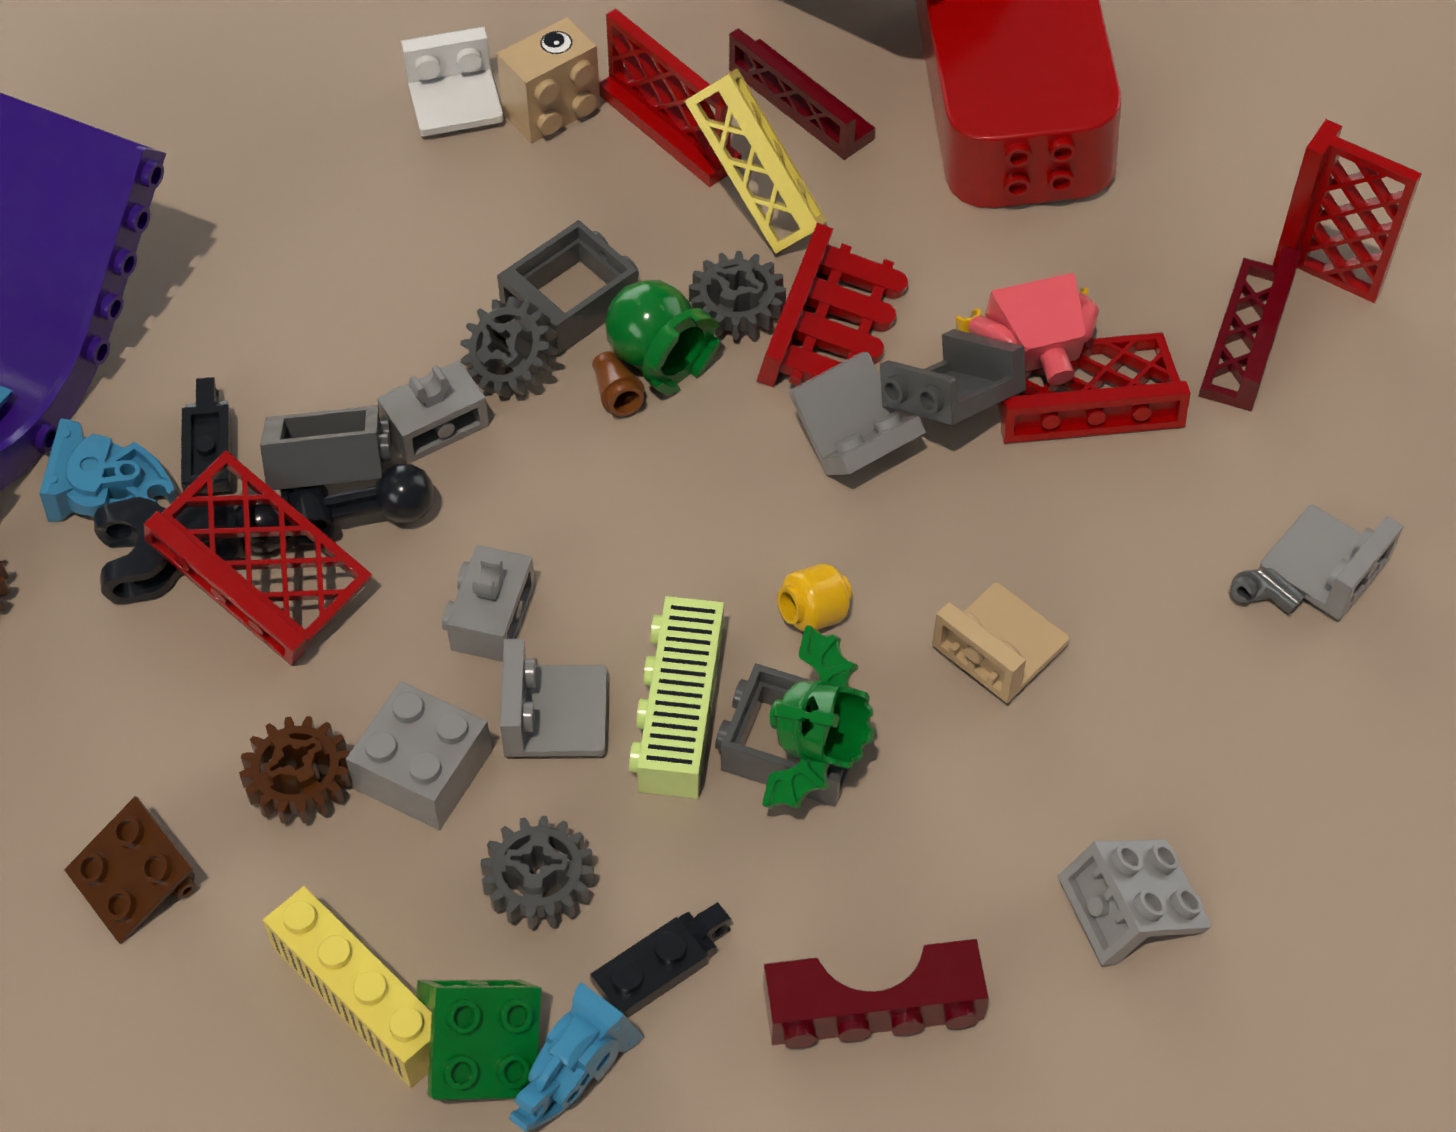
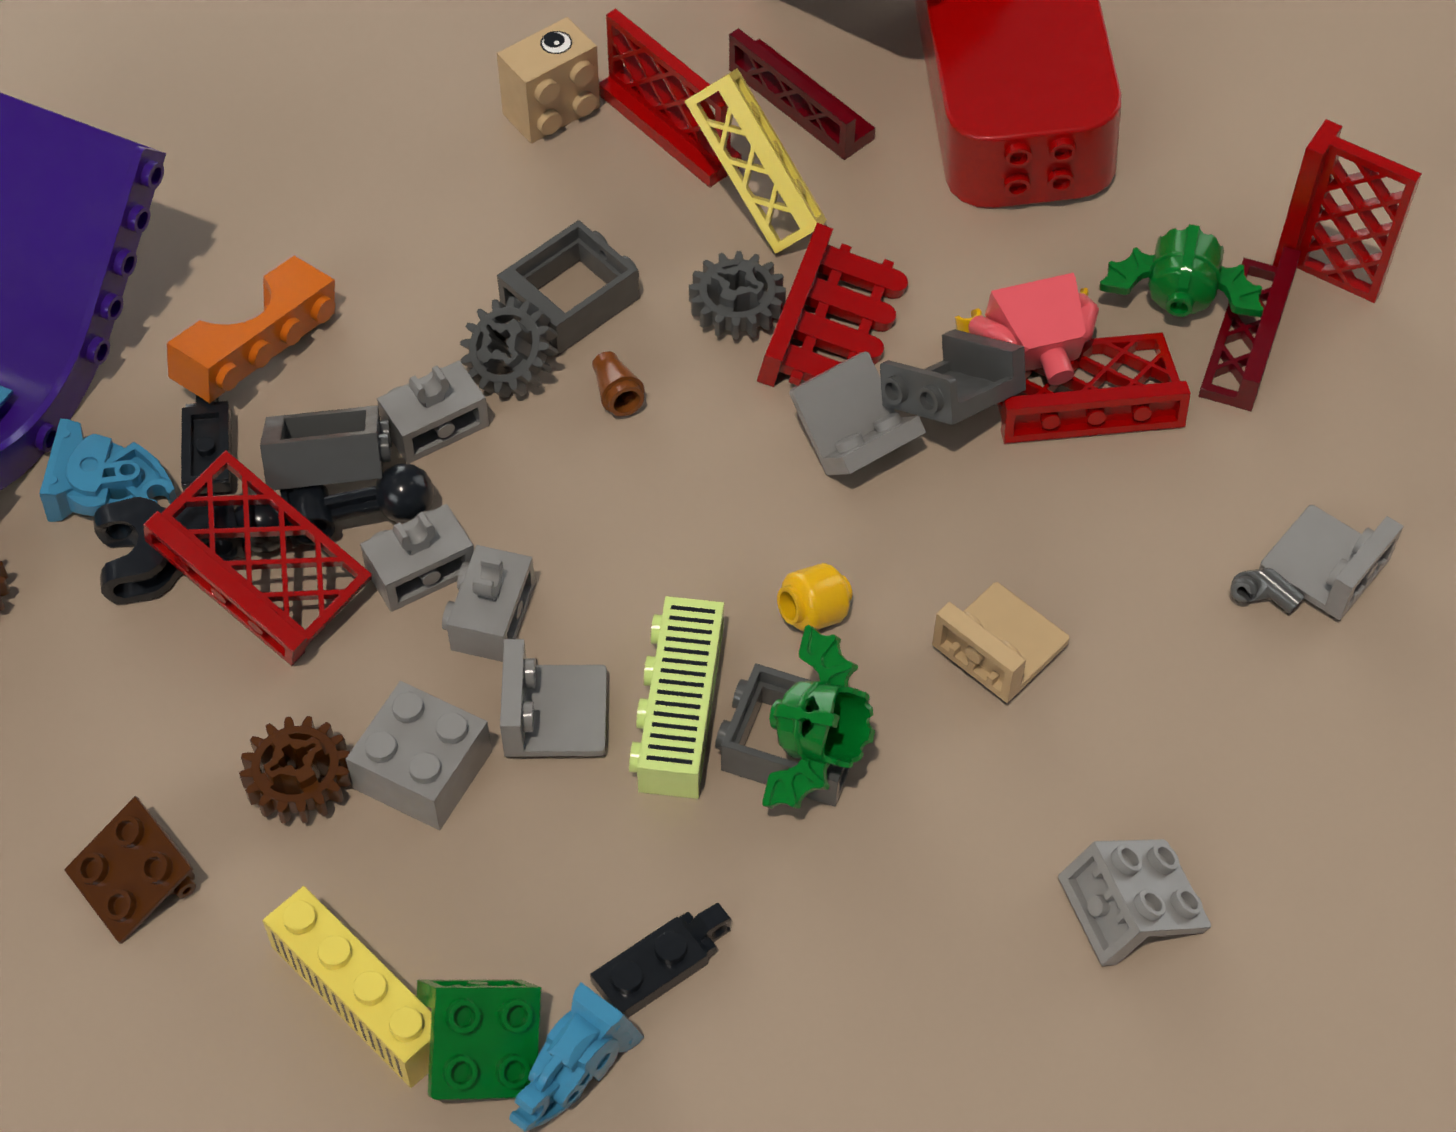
(218, 356): none -> orange arch
(417, 556): none -> light grey brick
(451, 81): white bracket -> none
(532, 850): dark grey gear -> none
(661, 333): green tile -> none
(813, 1006): dark red arch -> none
(1185, 275): none -> green helmet

